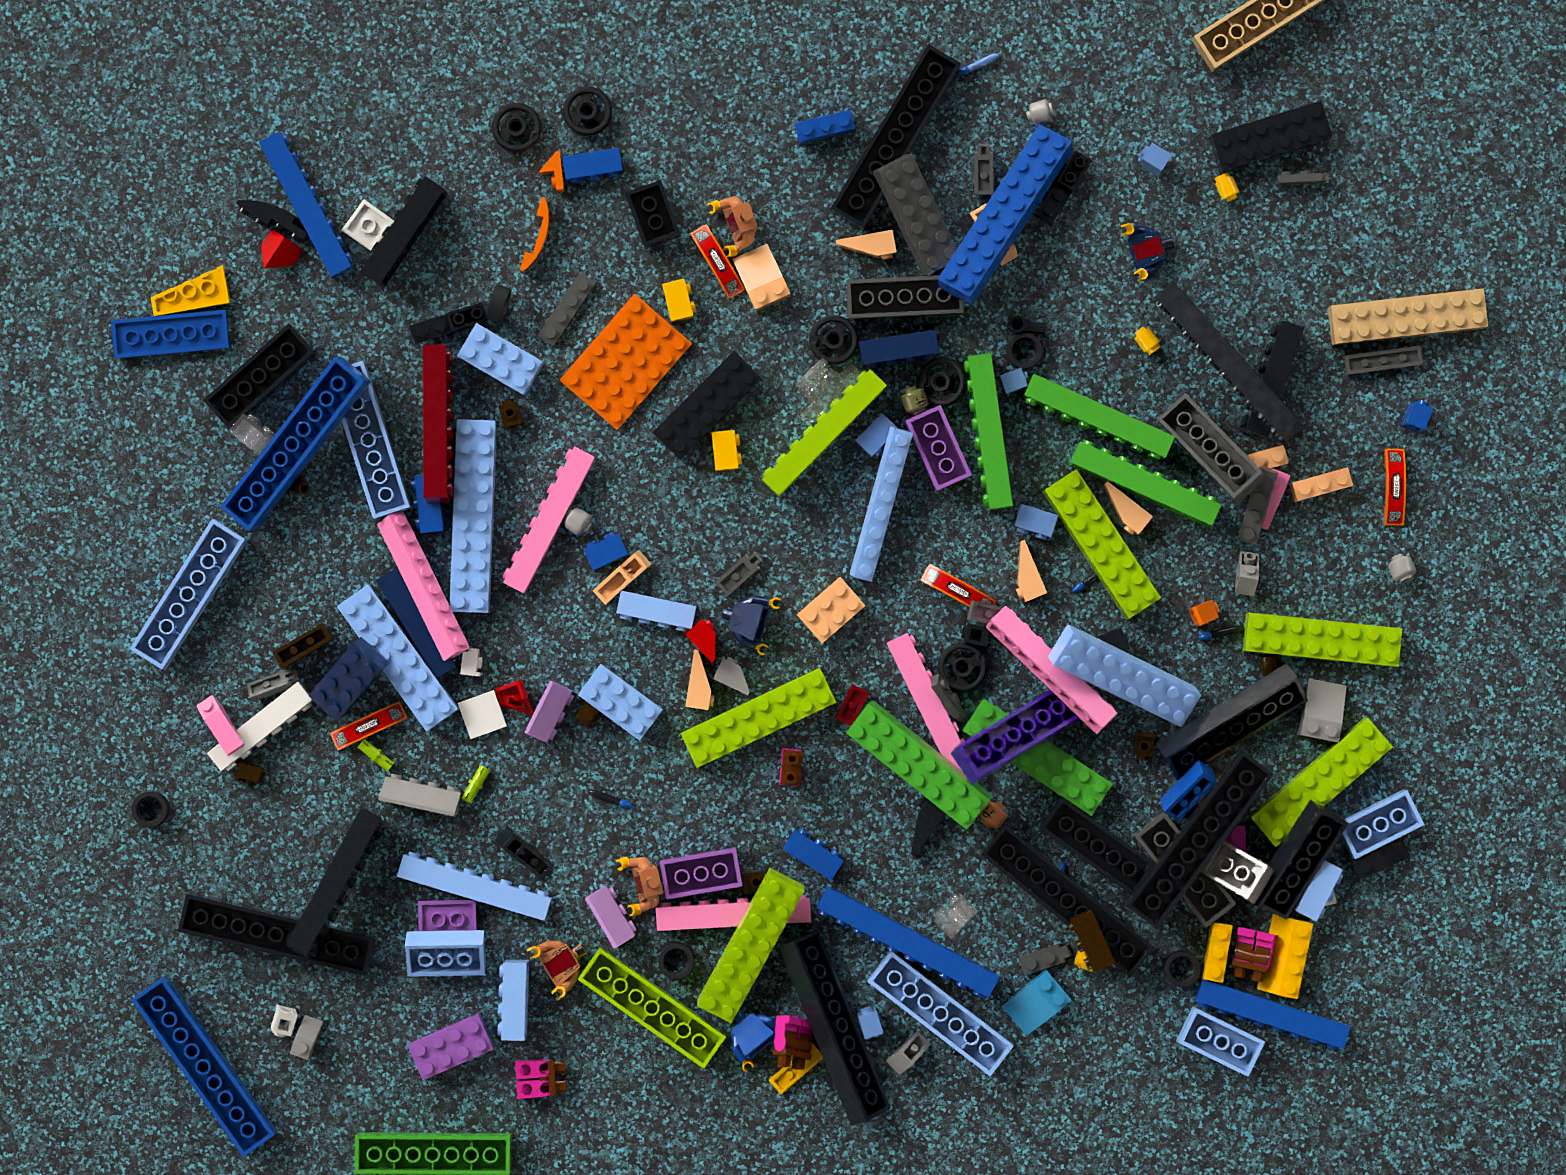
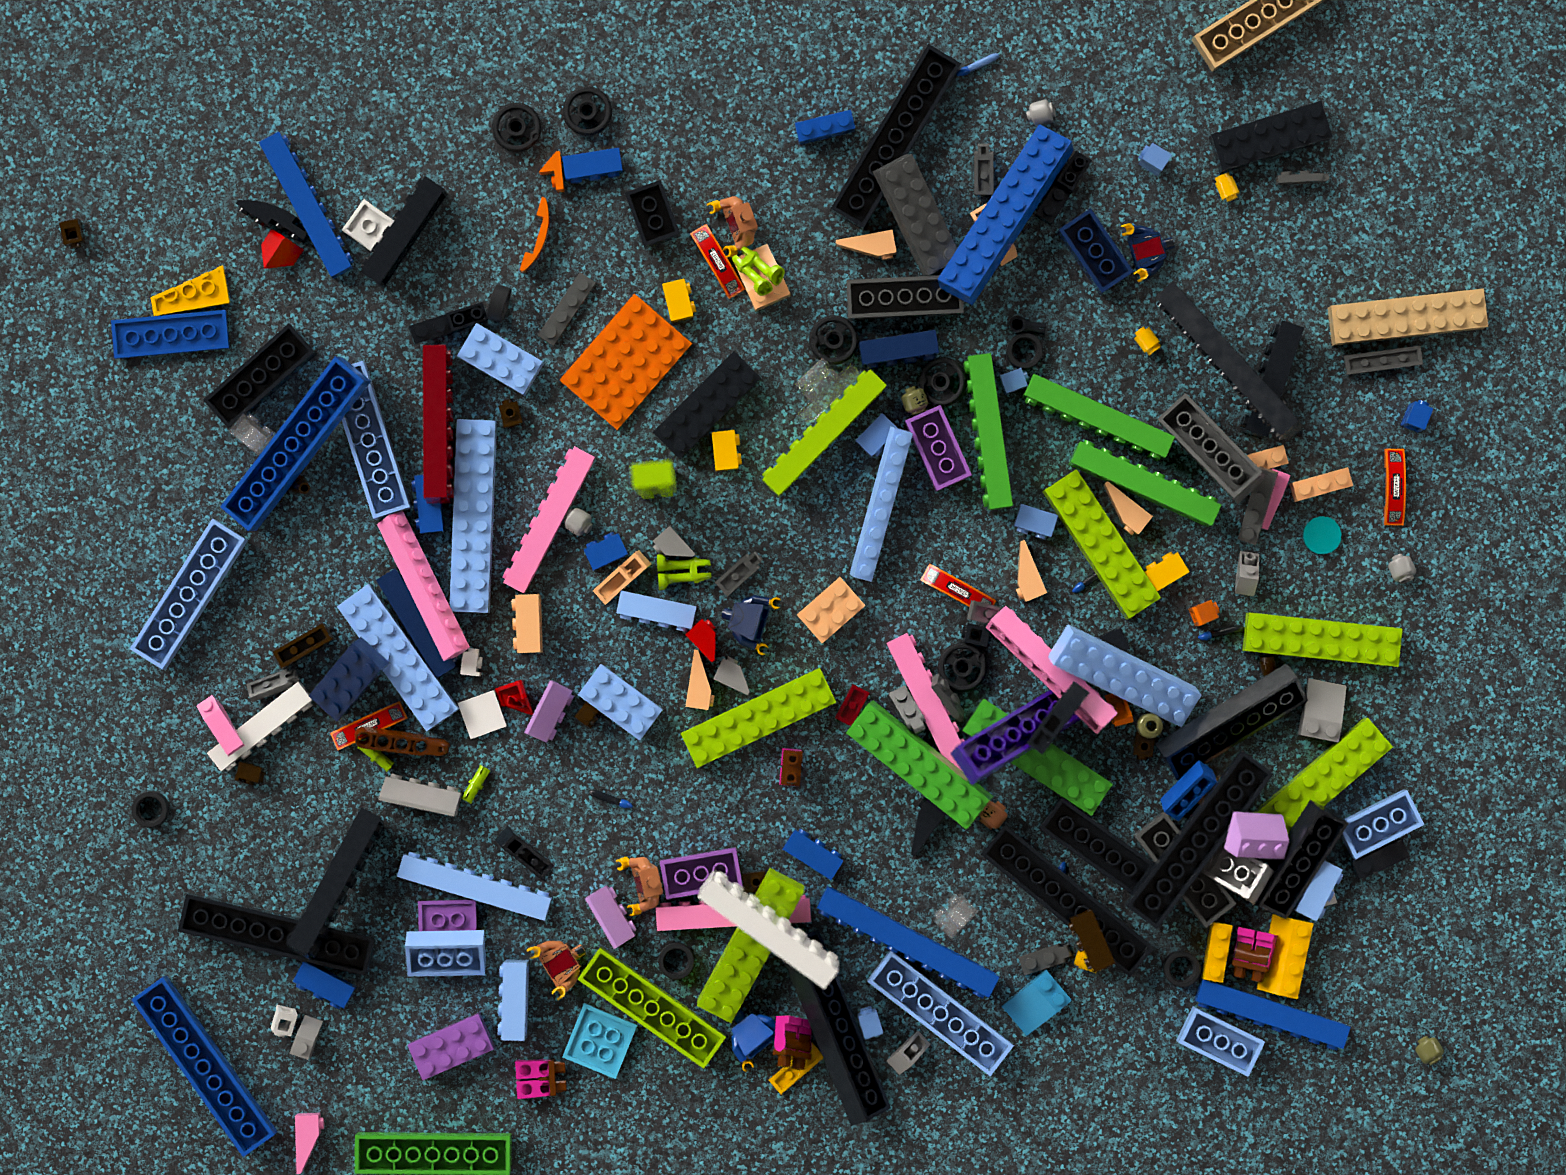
(68, 228): none -> dark brown brick
(307, 1132): none -> bright pink slope
(324, 984): none -> blue brick
(432, 746): none -> reddish brown piece
(528, 623): none -> light nougat brick
(599, 1040): none -> medium azure plate
(654, 479): none -> lime brick
(671, 544): none -> light grey slope
(691, 564): none -> lime piece
(762, 286): none -> lime piece
(769, 929): none -> white brick
(908, 709): none -> hinge
(1058, 717): none -> black slope
(1095, 251): none -> dark blue brick
(1122, 708): none -> orange slope
(1155, 727): none -> olive head
(1166, 571): none -> yellow brick
(1257, 835): none -> lavender slope
(1321, 535): none -> teal tile
(1429, 1050): none -> olive head

